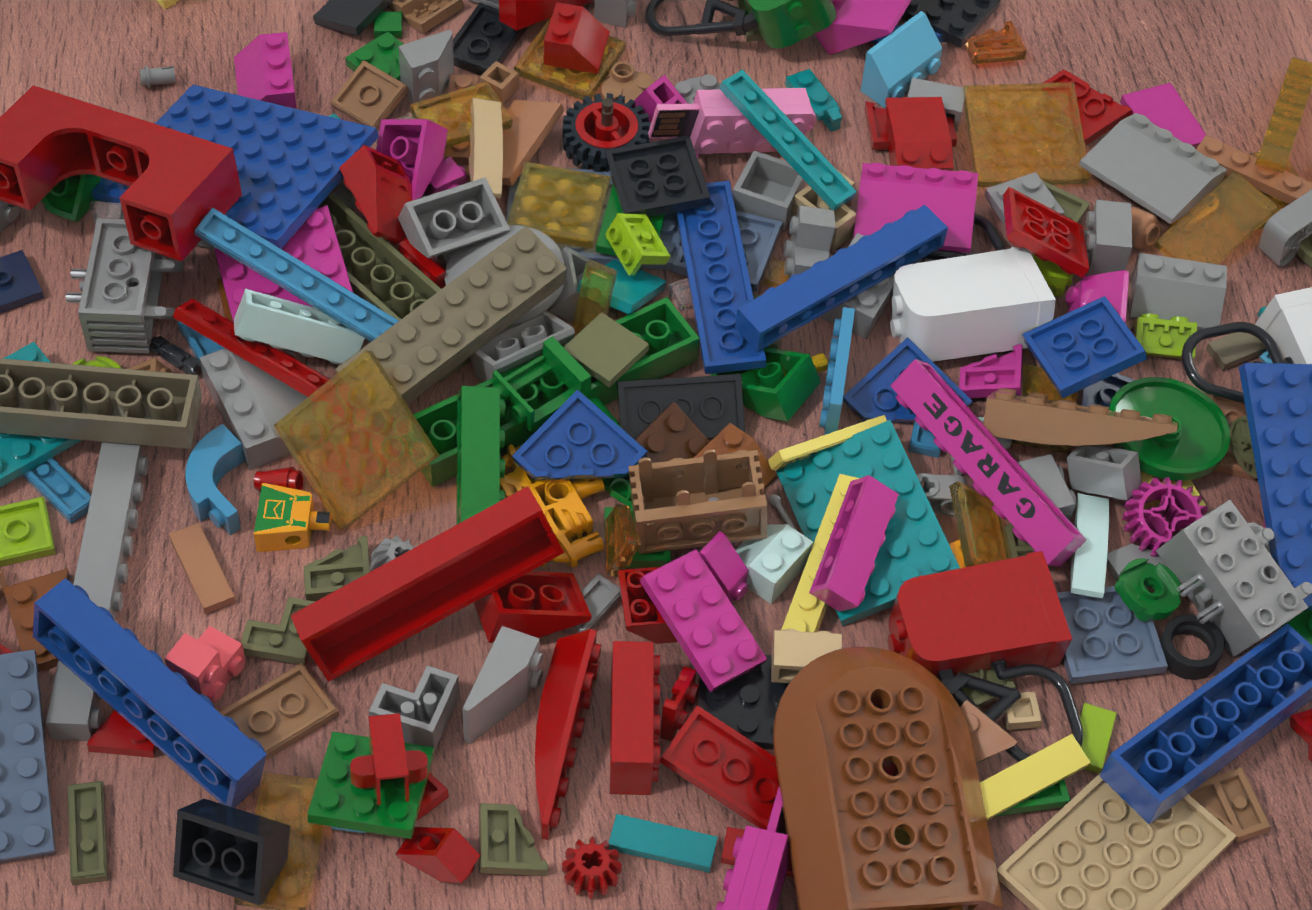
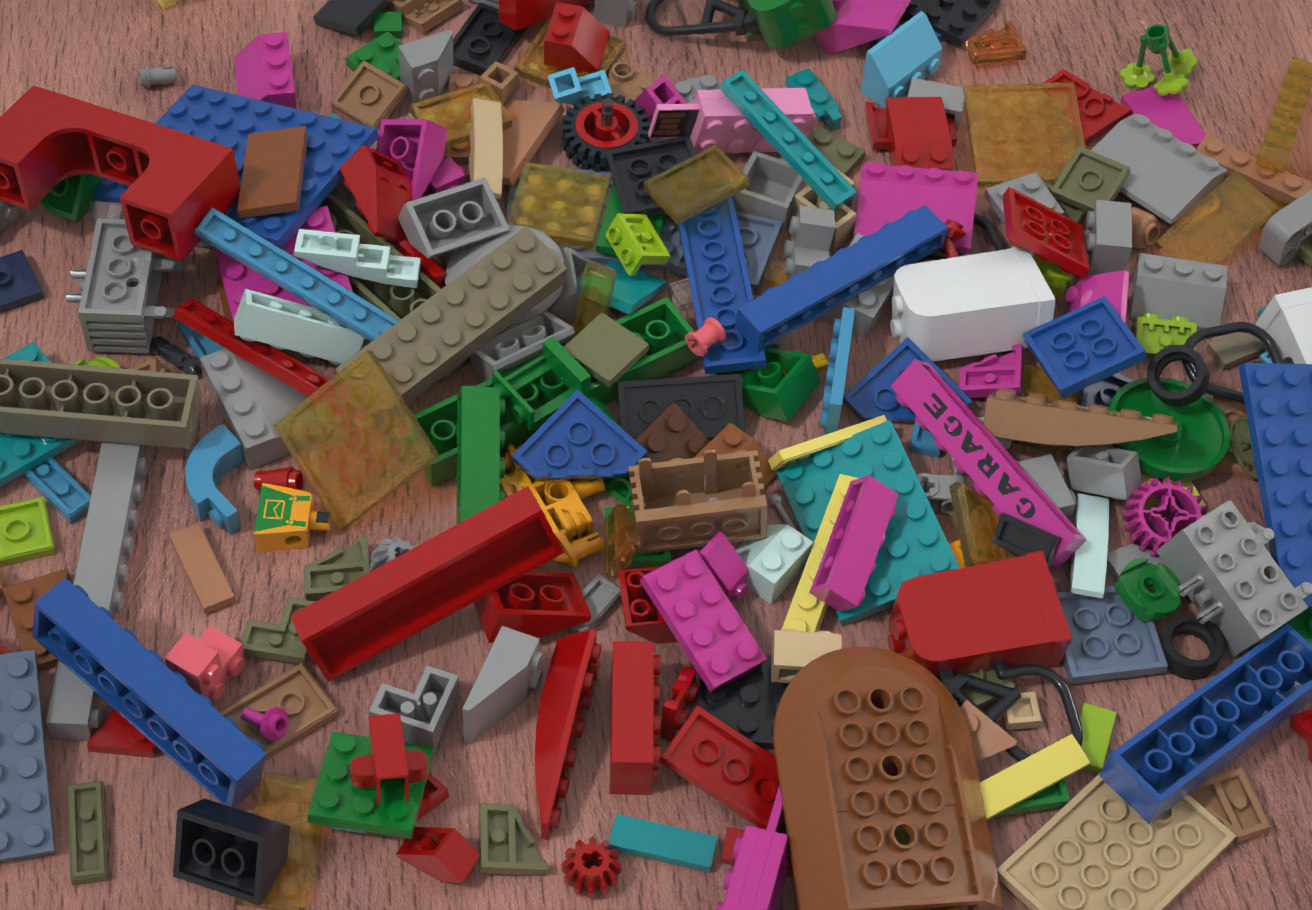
(272, 724): none -> dark pink plate
(273, 172): none -> dark orange tile
(364, 261): none -> light aqua slope
(569, 88): none -> medium azure slope
(696, 184): none -> clear yellow tile
(705, 337): none -> coral bush
(836, 150): none -> olive wing
(953, 233): none -> red plate
(1025, 538): none -> black tile
(1089, 179): none -> olive plate
(1169, 355): none -> black tyre
(1176, 67): none -> lime plant

